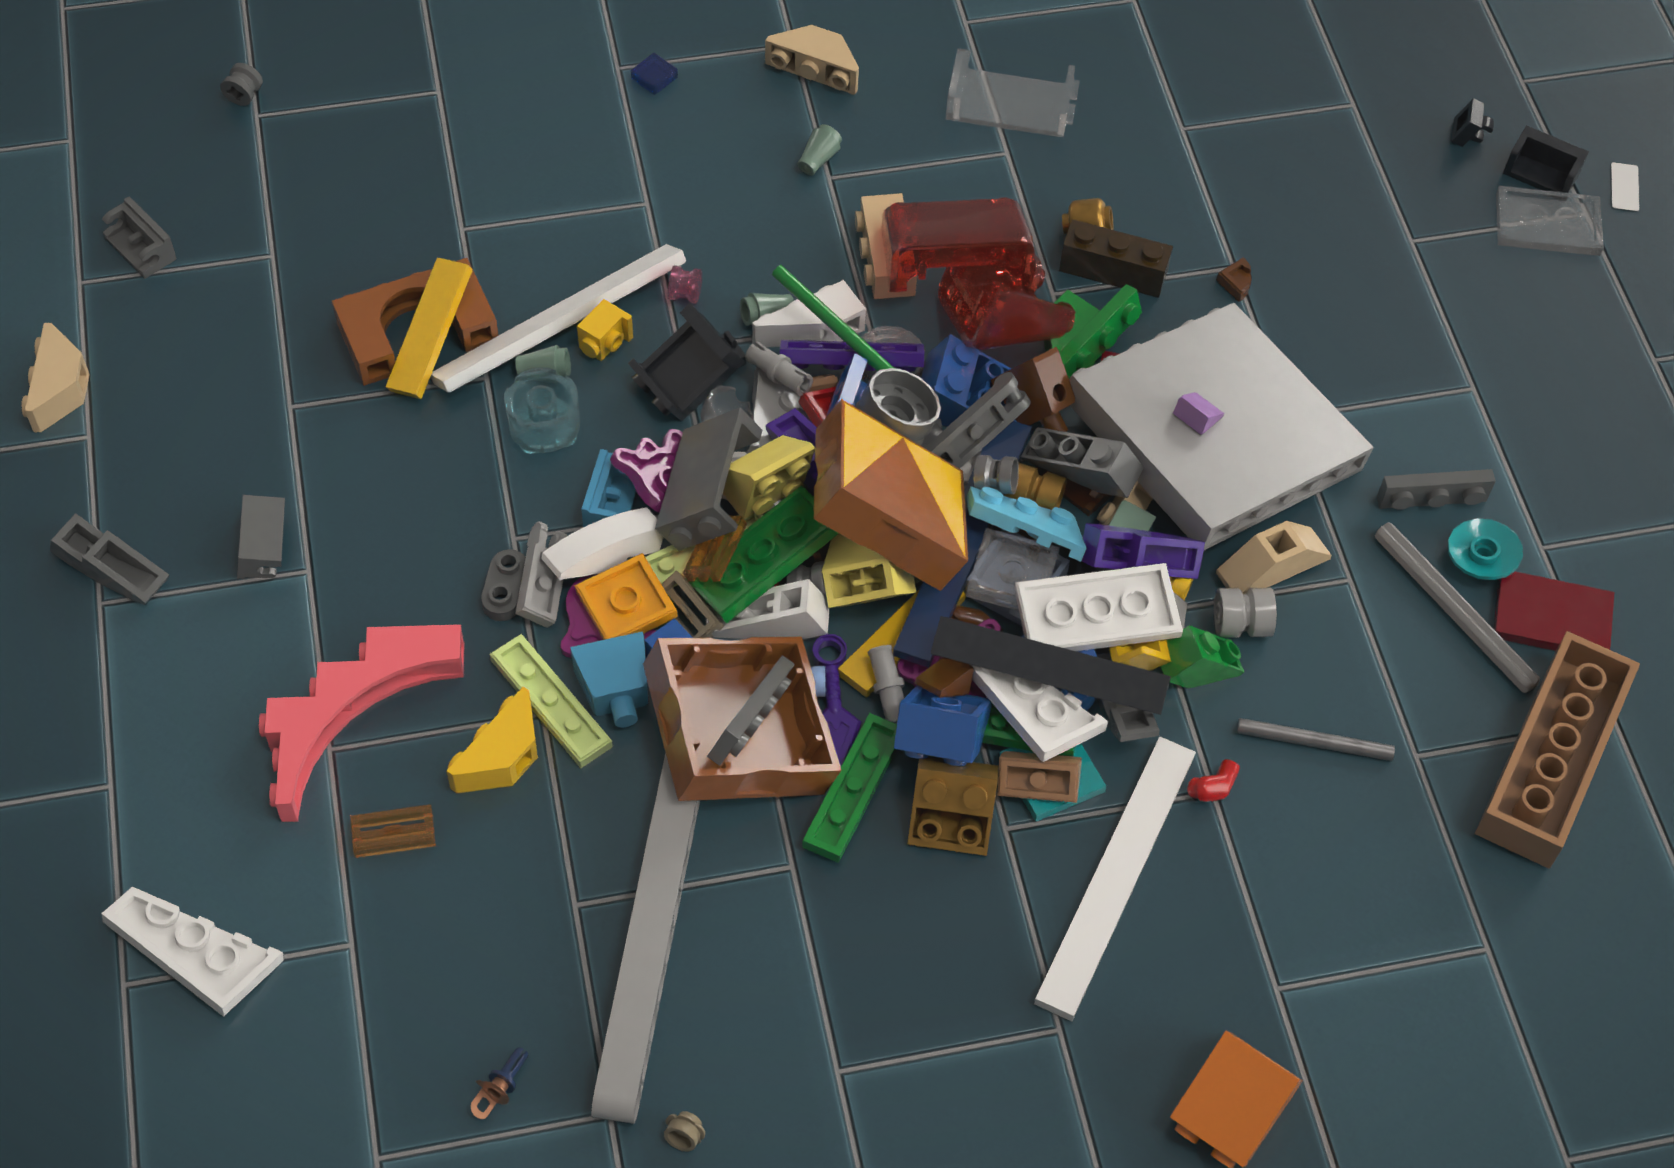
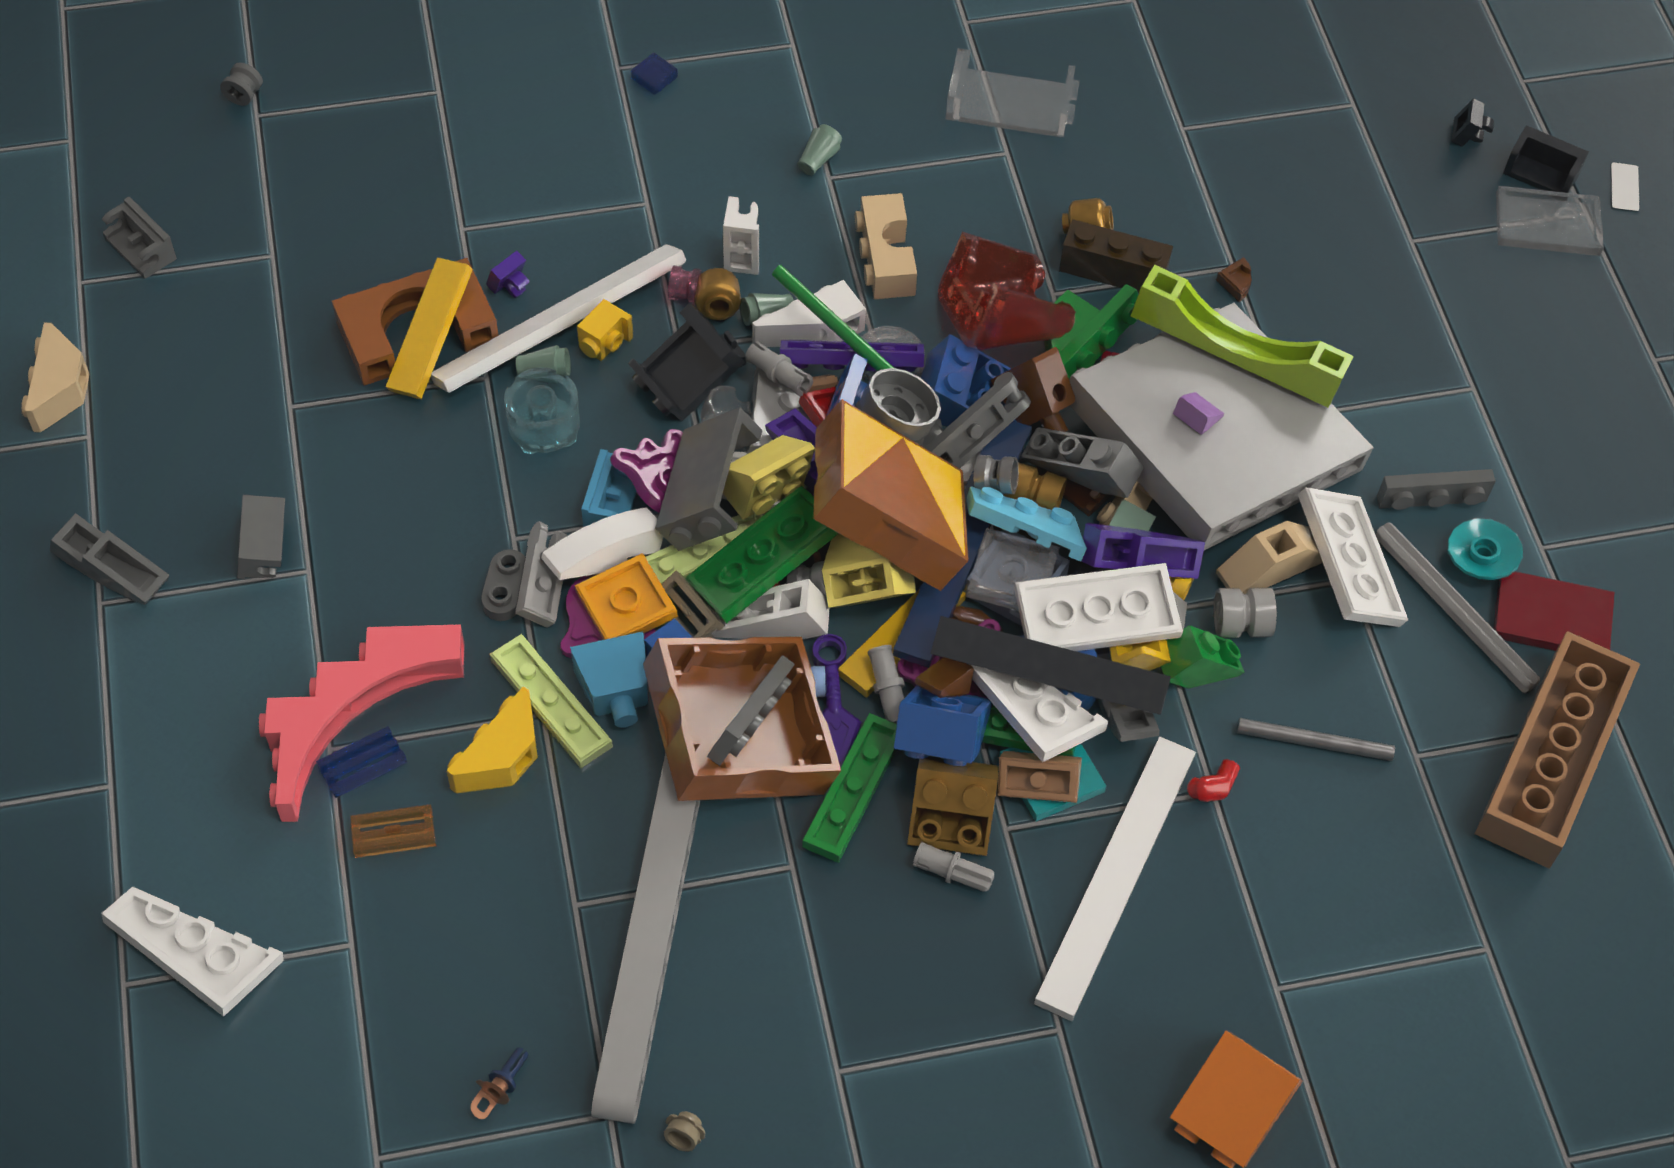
(359, 756): none -> clear blue tile
(509, 275): none -> dark purple tile
(717, 294): none -> pearl gold head
(720, 554): clear orange tile -> none
(741, 239): none -> white hinge
(815, 56): tan slope -> none
(953, 867): none -> light grey axle
(956, 236): clear red windscreen -> none
(1302, 367): none -> lime arch
(1352, 557): none -> white tile

